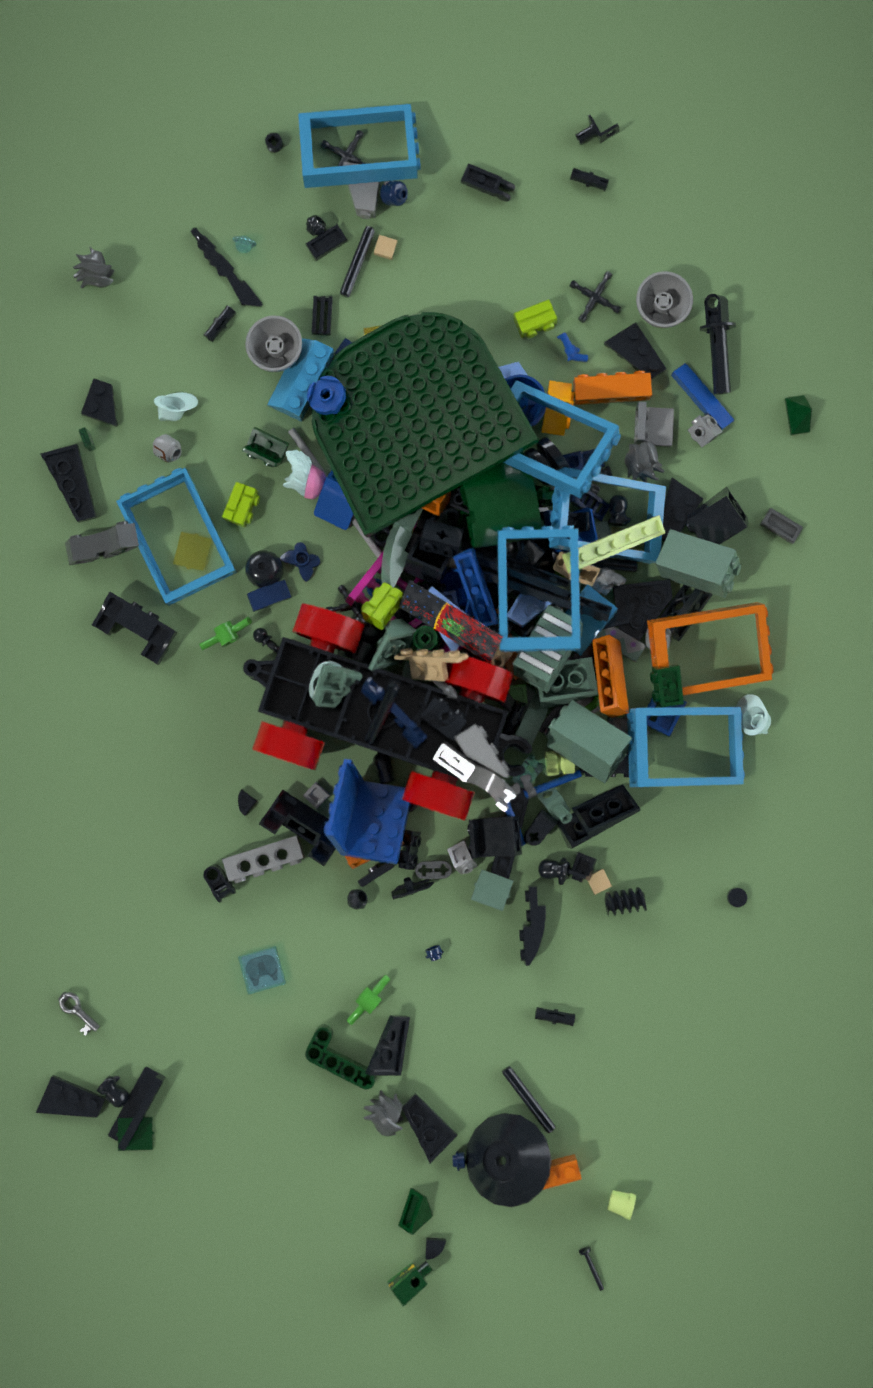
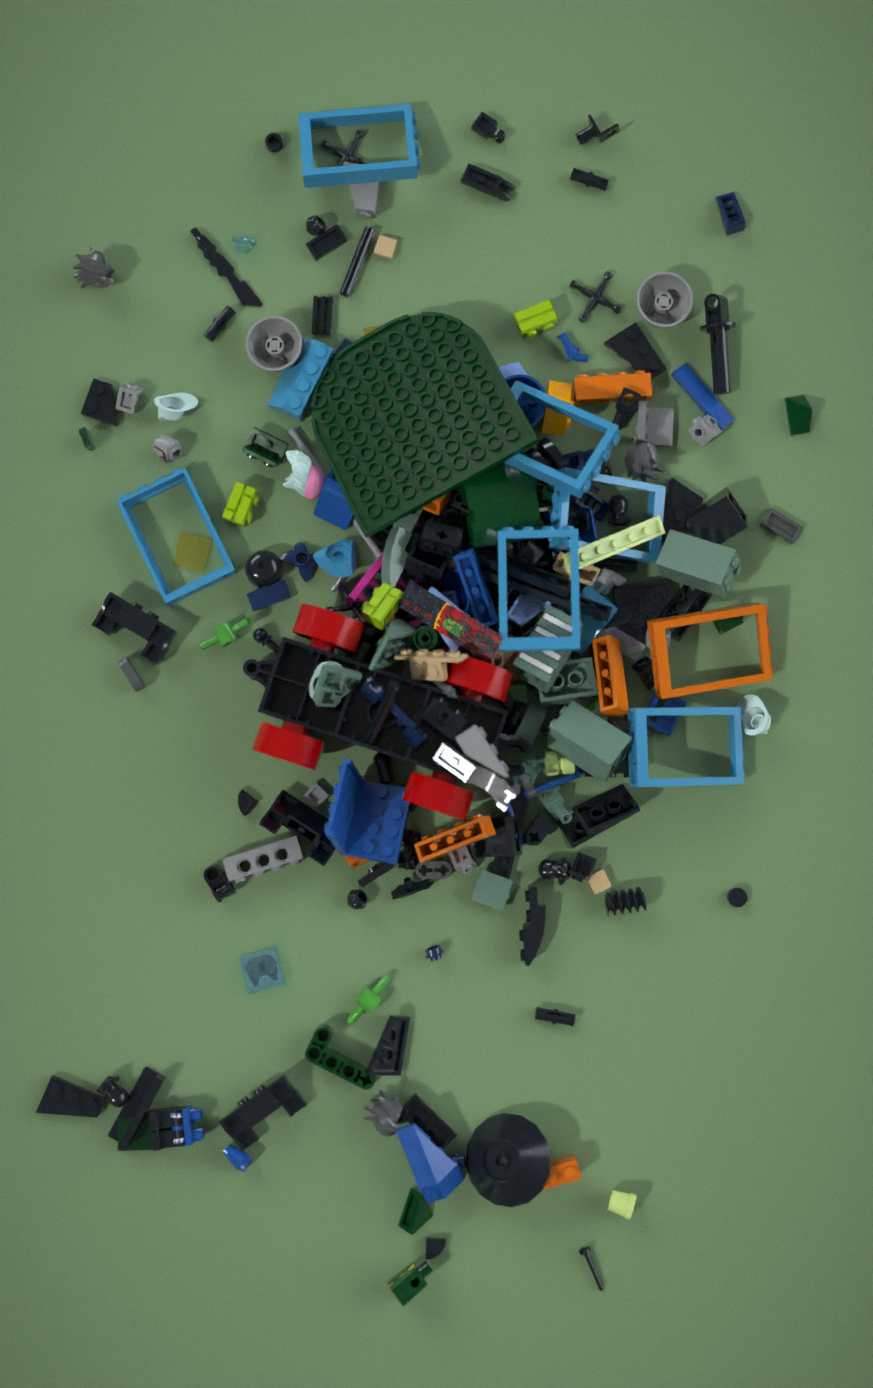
(69, 473): black wing -> none
(90, 1023): flat silver piece -> none
(105, 544): dark grey brick -> none
(128, 397): none -> light grey bracket
(131, 674): none -> dark grey beam
(175, 1126): none -> hips
(239, 1159): none -> blue cone
(254, 1109): none -> black bracket
(334, 402): blue plate -> none
(338, 560): none -> dark azure hat
(394, 193): dark blue head -> none
(431, 1167): none -> blue wedge
(455, 838): none -> orange brick
(486, 127): none -> black plate
(528, 1099): black axle -> none
(623, 409): none -> black bracket
(644, 670): none -> black bracket
(667, 686): dark green bracket -> none
(727, 624): none -> dark green brick
(734, 224): none -> dark blue slope

